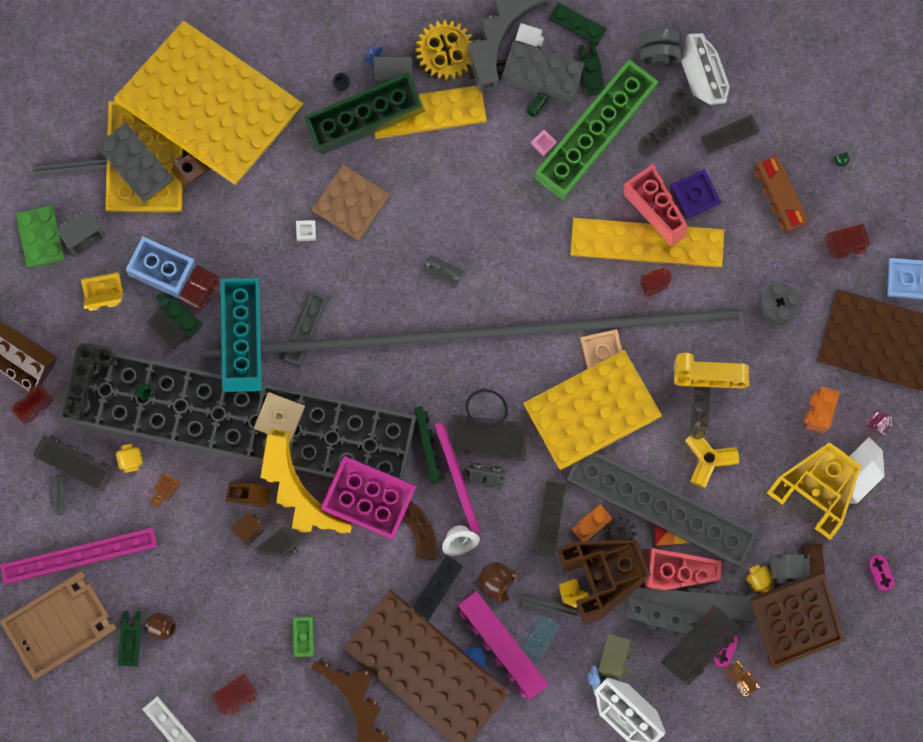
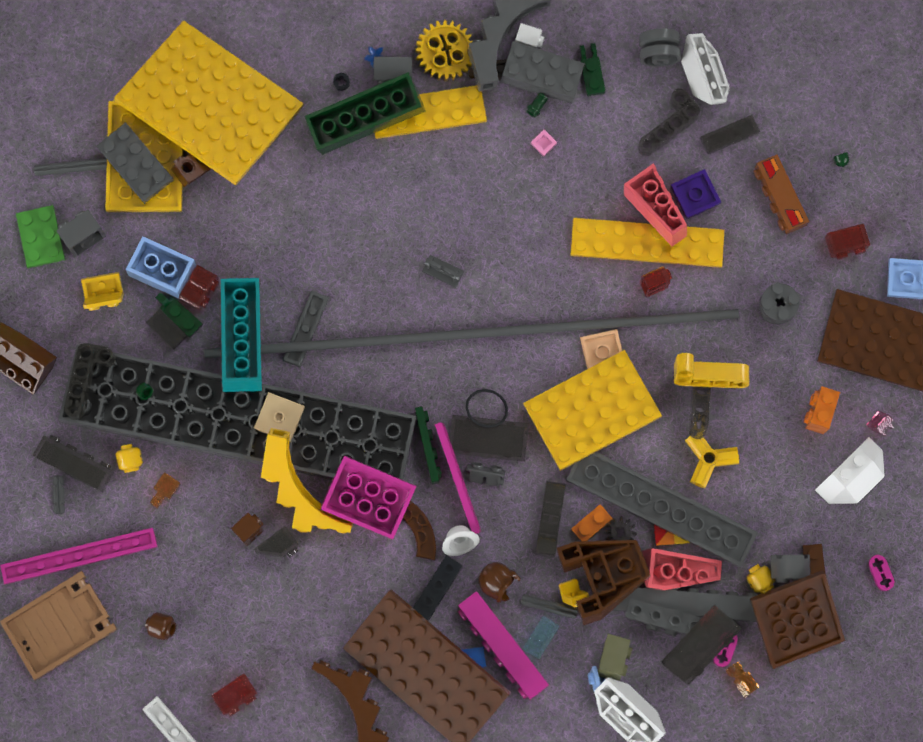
(29, 407): clear red brick -> none
(130, 641): dark green hinge -> none
(248, 494): reddish brown slope -> none
(303, 637): bright green plate -> none
(306, 230): white plate -> none
(351, 202): medium nougat plate -> none
(577, 23): dark green plate -> none
(596, 130): bright green brick -> none
(825, 480): yellow wedge -> none

